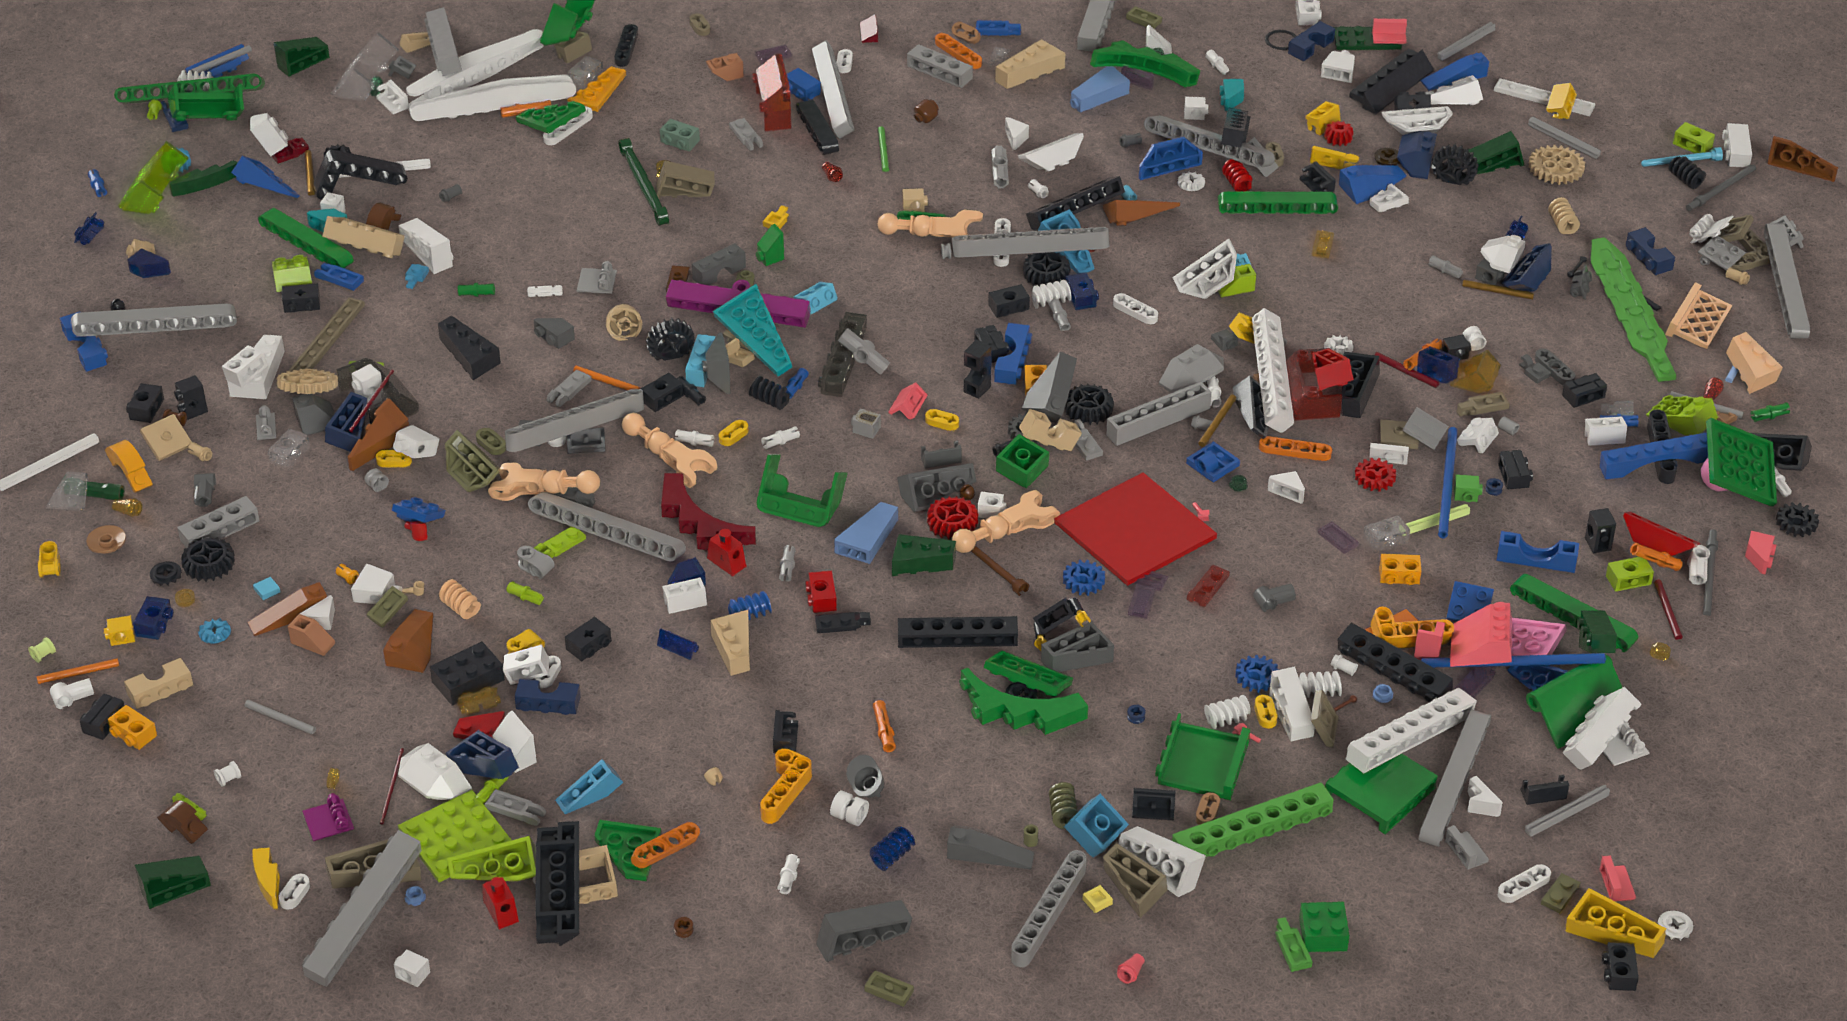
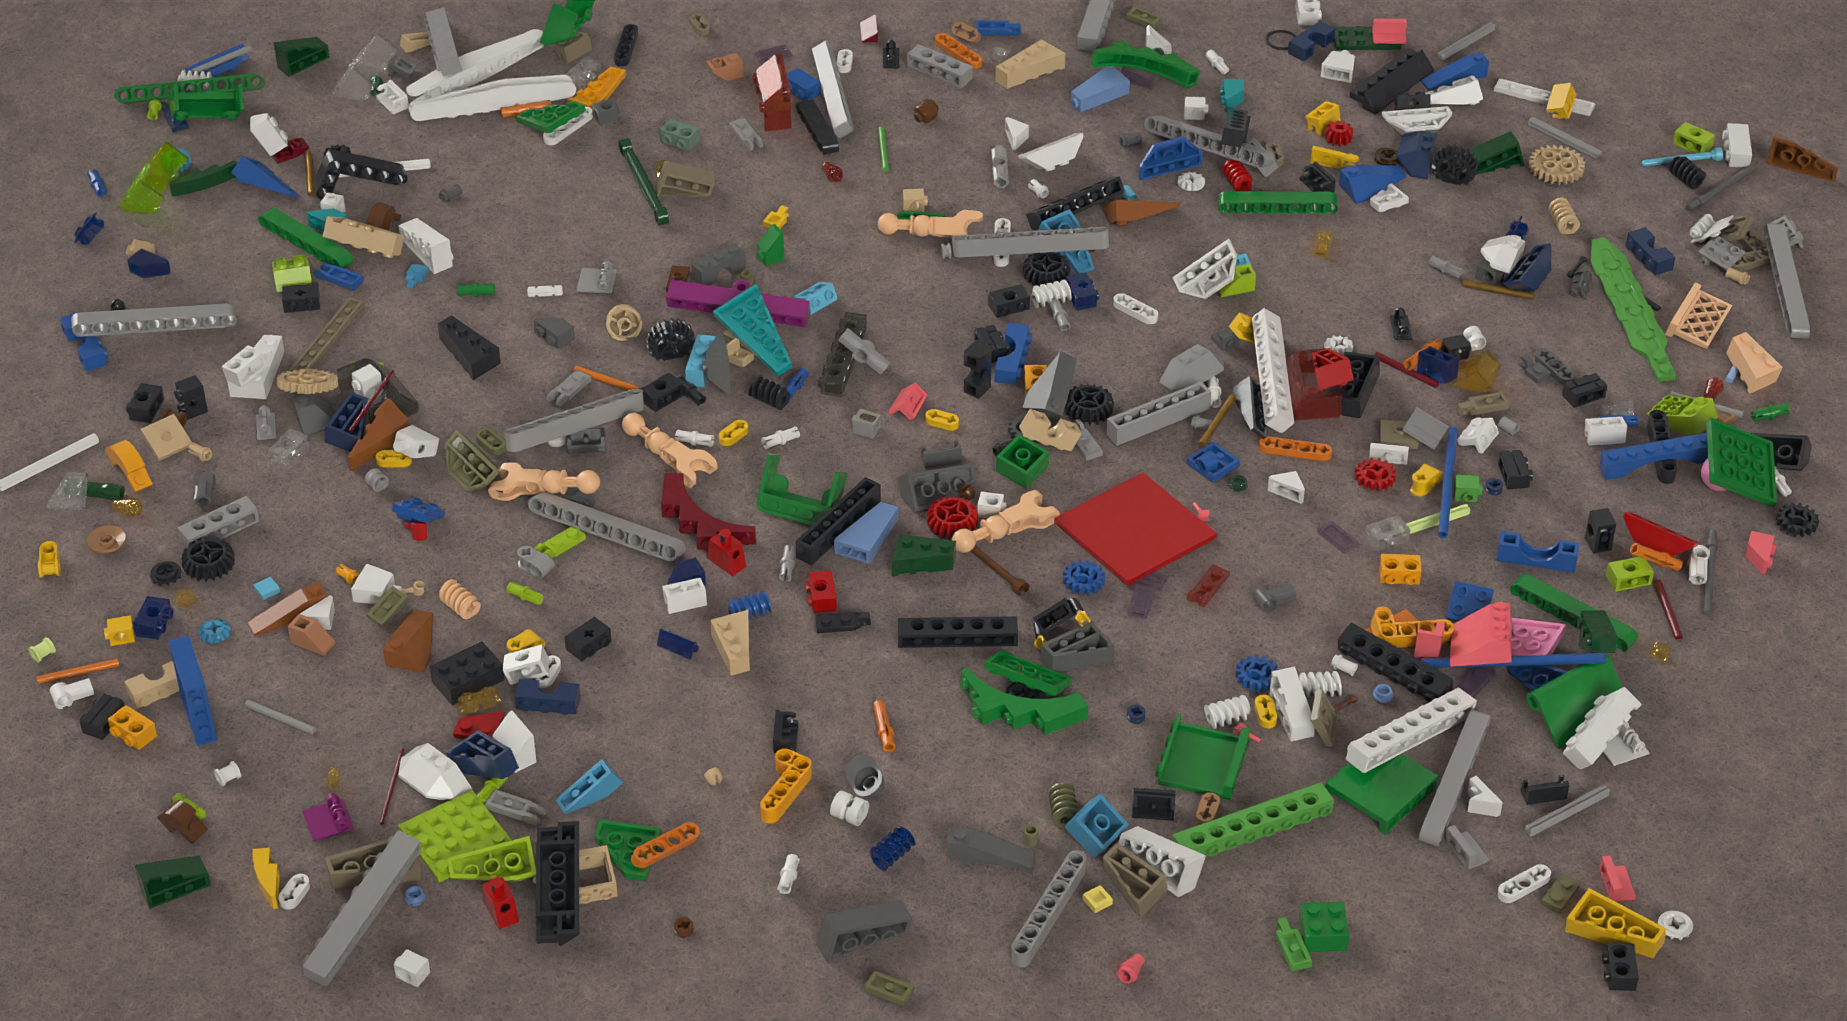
(192, 684): none -> blue window
(605, 111): none -> dark grey brick
(842, 515): none -> black brick
(891, 55): none -> black hinge
(1400, 325): none -> black hinge
(1425, 480): none -> yellow piece

